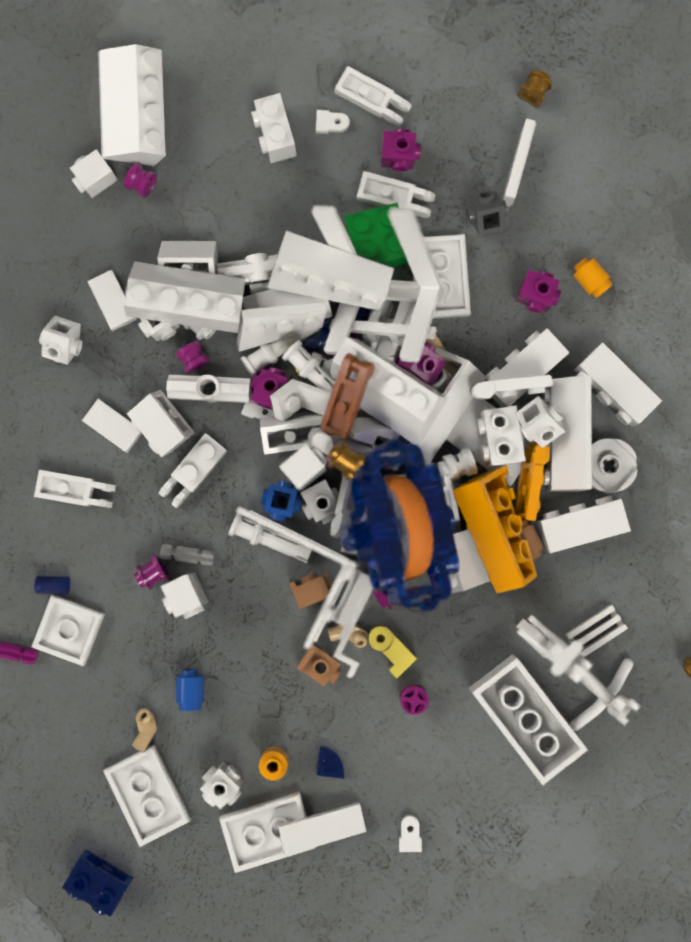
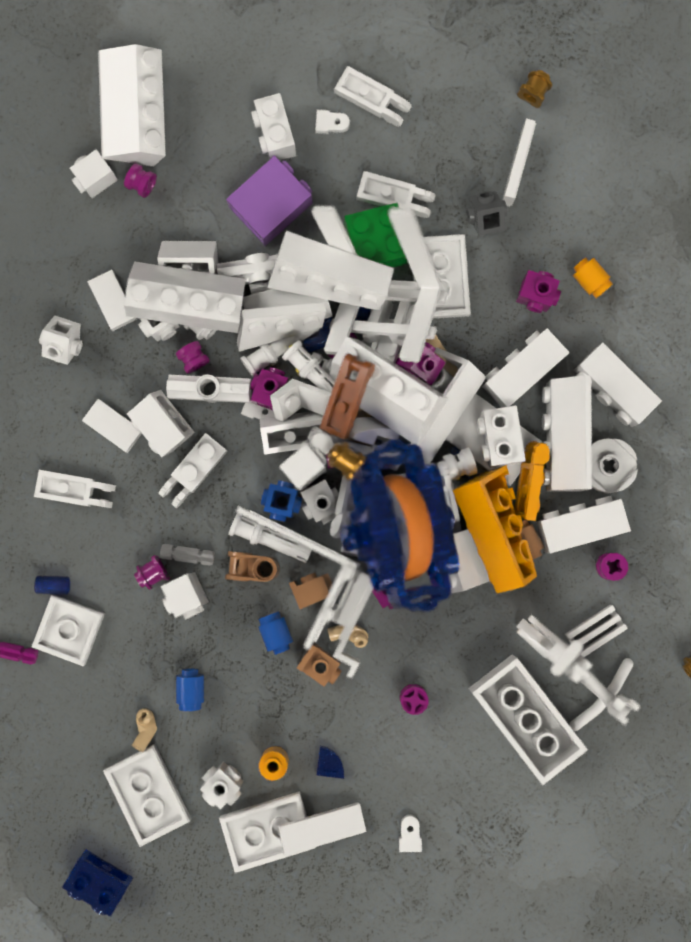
(247, 567): none -> medium nougat piece
(270, 200): none -> medium lavender brick
(275, 633): none -> blue brick
(385, 640): light yellow leg -> none
(399, 150): magenta brick -> none
(509, 387): white hinge -> none
(542, 427): white brick -> none
(606, 564): none -> magenta wheel

